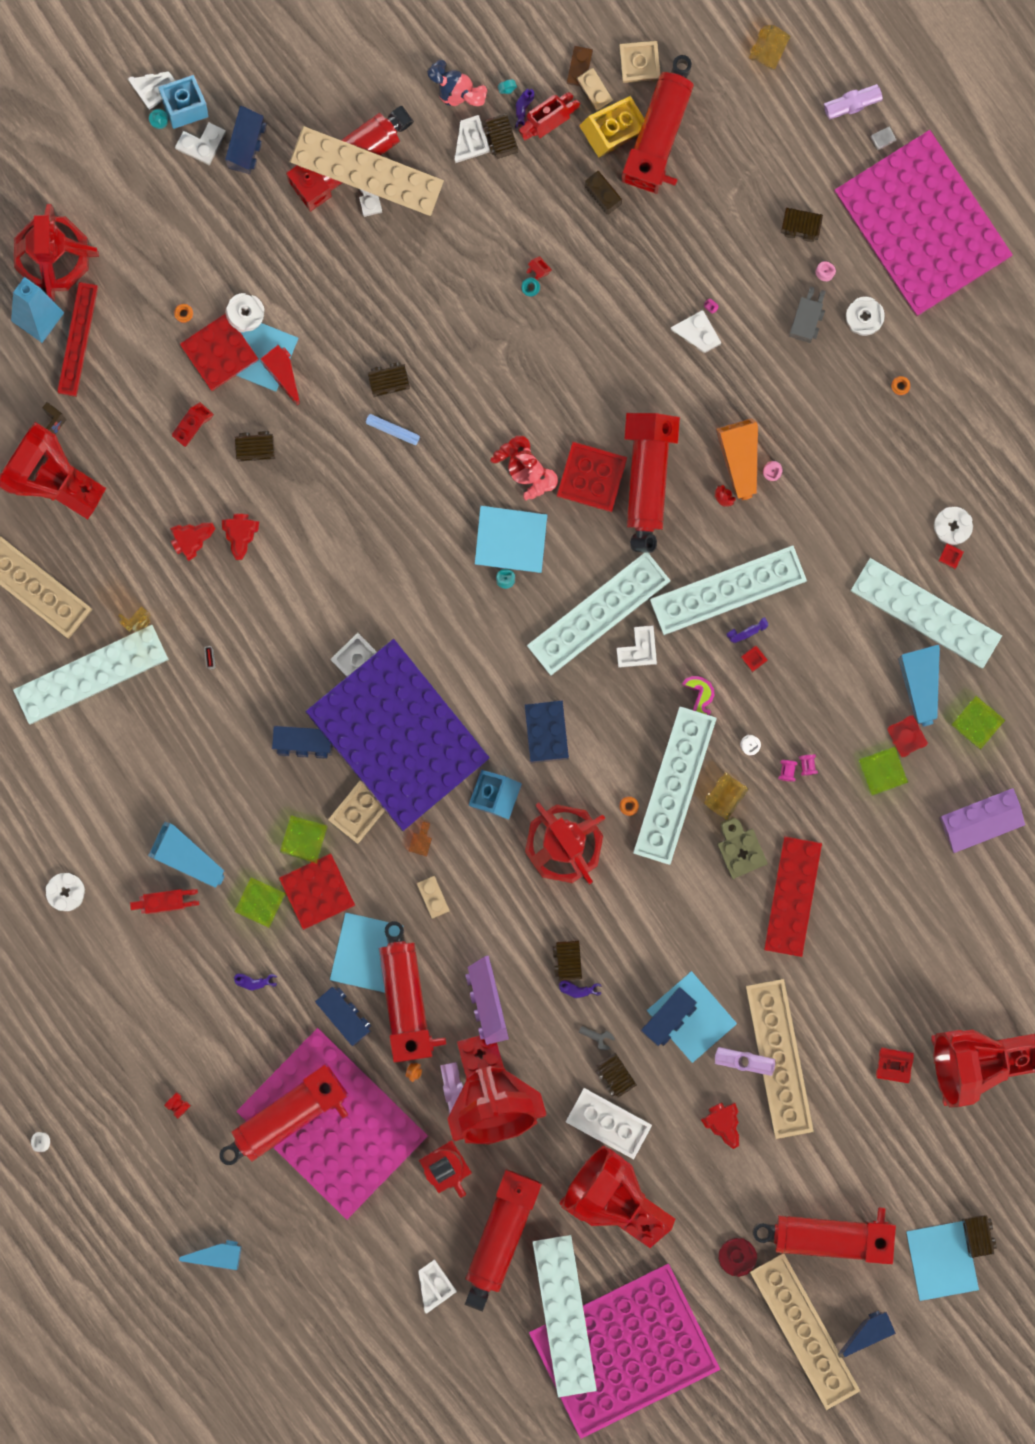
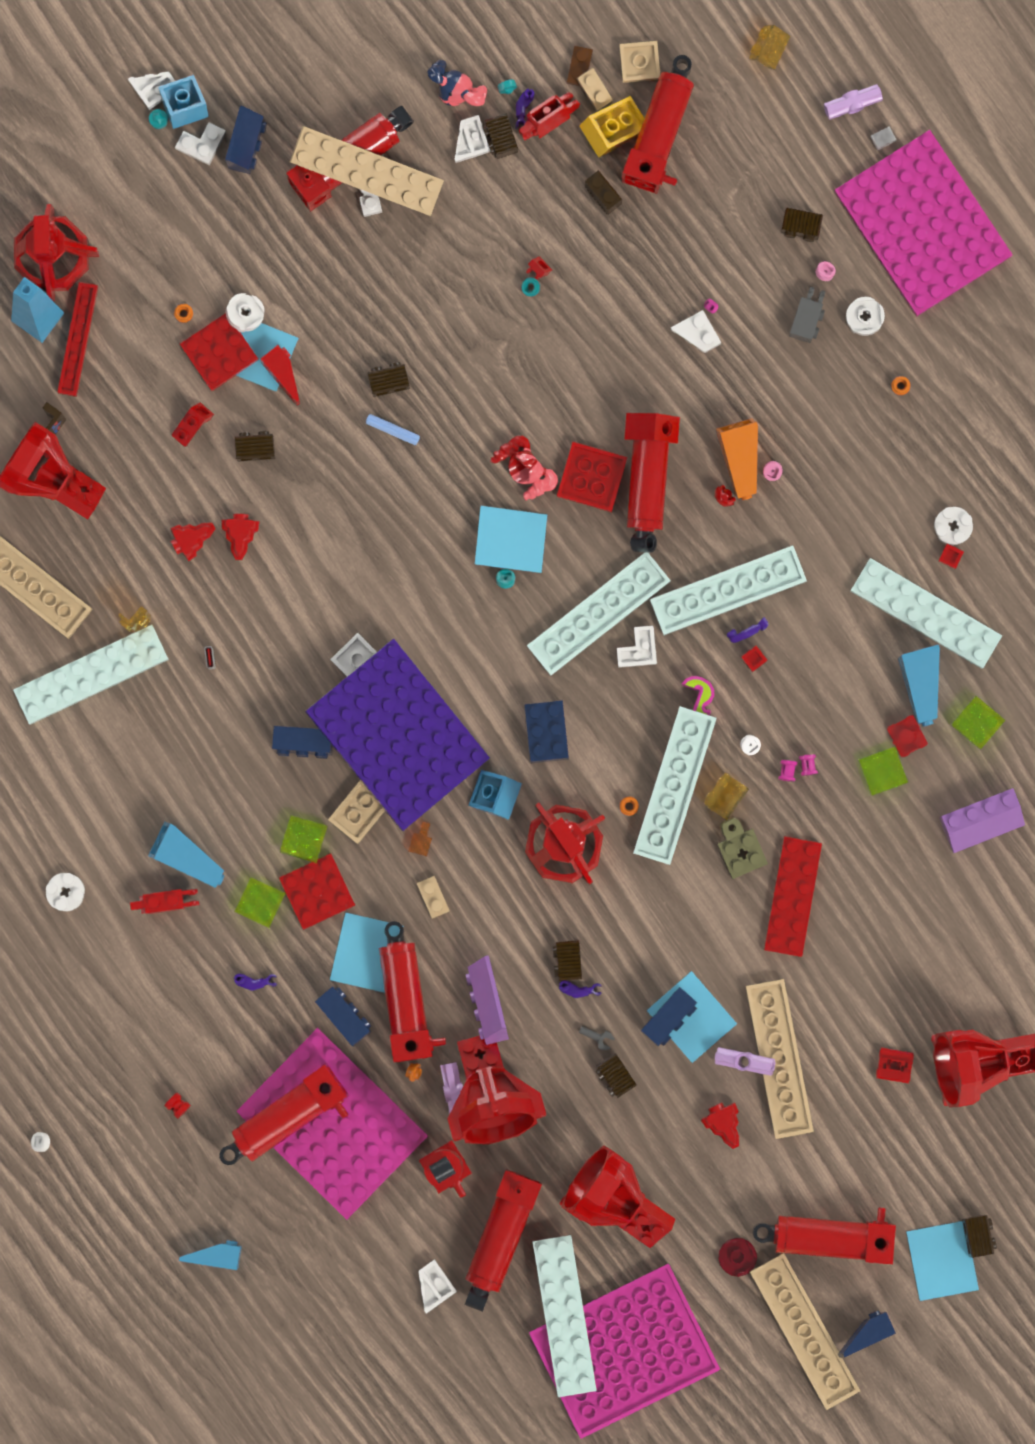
(608, 1123): white plate -> none

